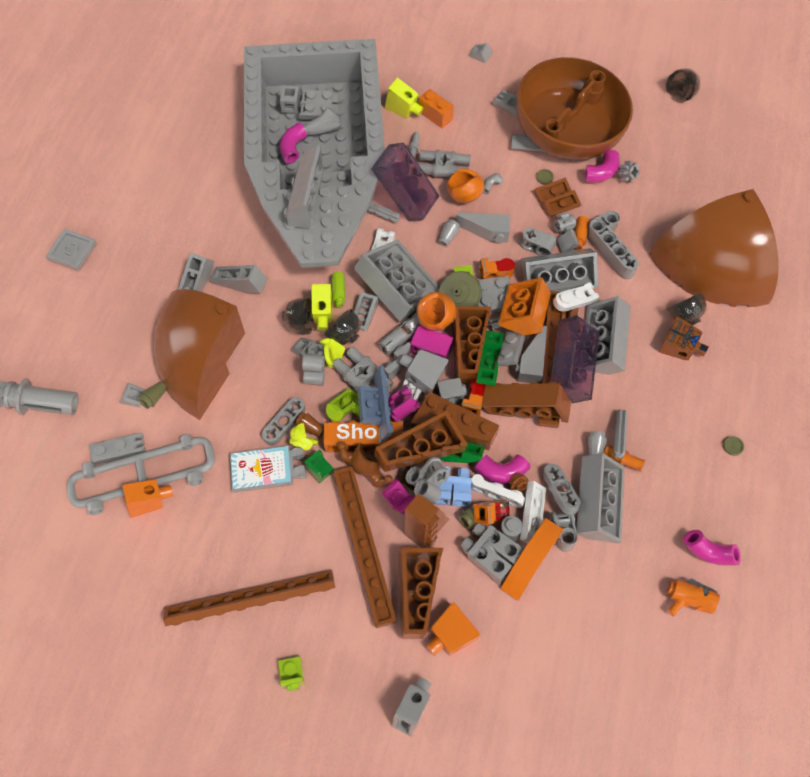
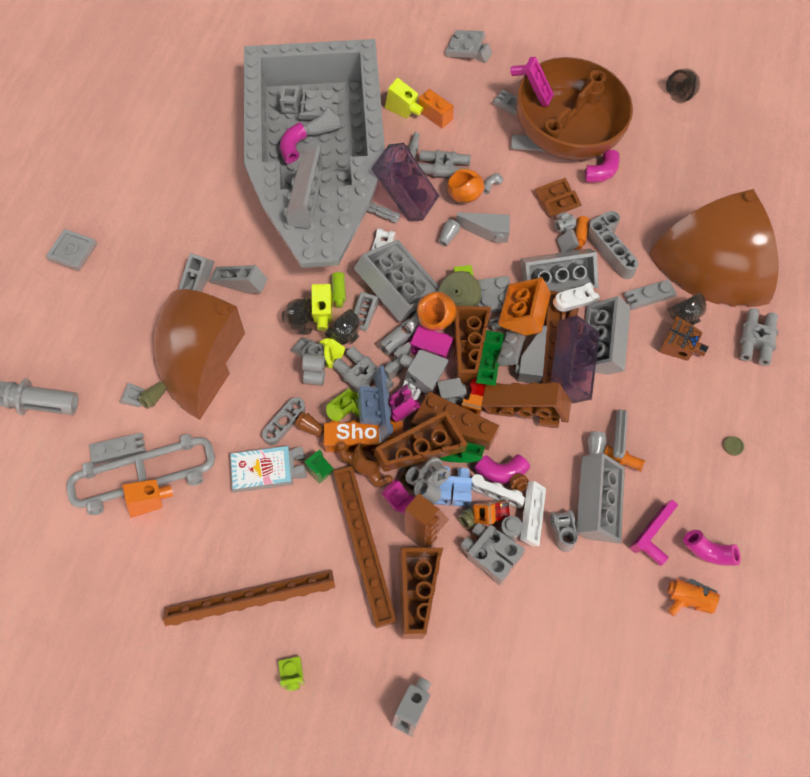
(299, 438): neon yellow piece -> none
(452, 632): orange torso -> none
(465, 44): none -> light grey plate
(496, 268): orange leg -> none
(531, 559): orange slope -> none
(537, 79): none -> dark pink piece
(539, 243): light grey piece -> none
(545, 176): olive piece -> none
(561, 497): light grey beam -> none
(628, 171): light grey gear -> none
(643, 541): none -> dark pink piece
(650, 294): none -> light grey hinge
(759, 336): none -> light grey pin

